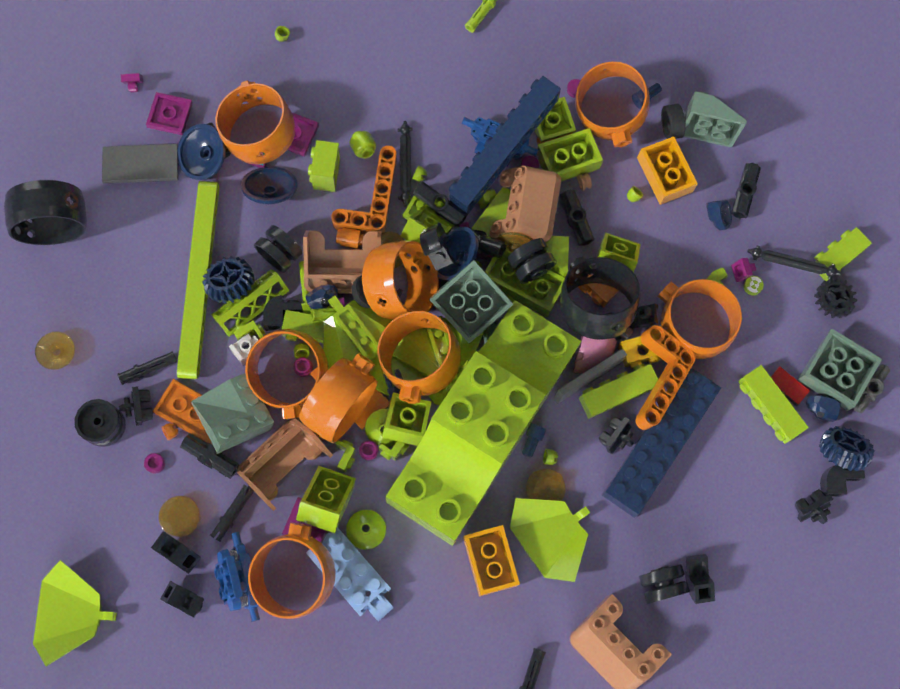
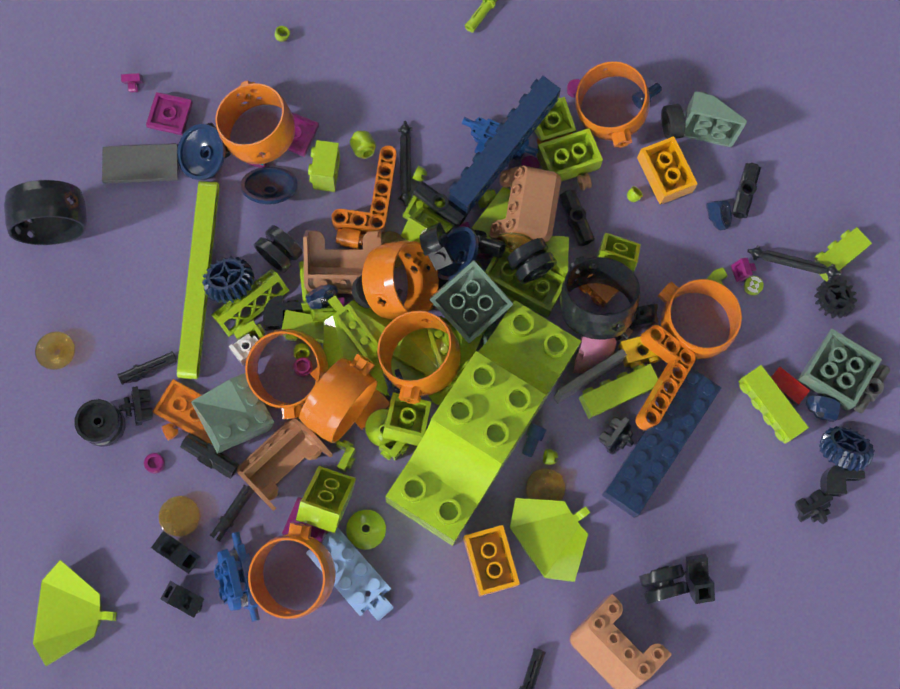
(368, 450): magenta plate -> none

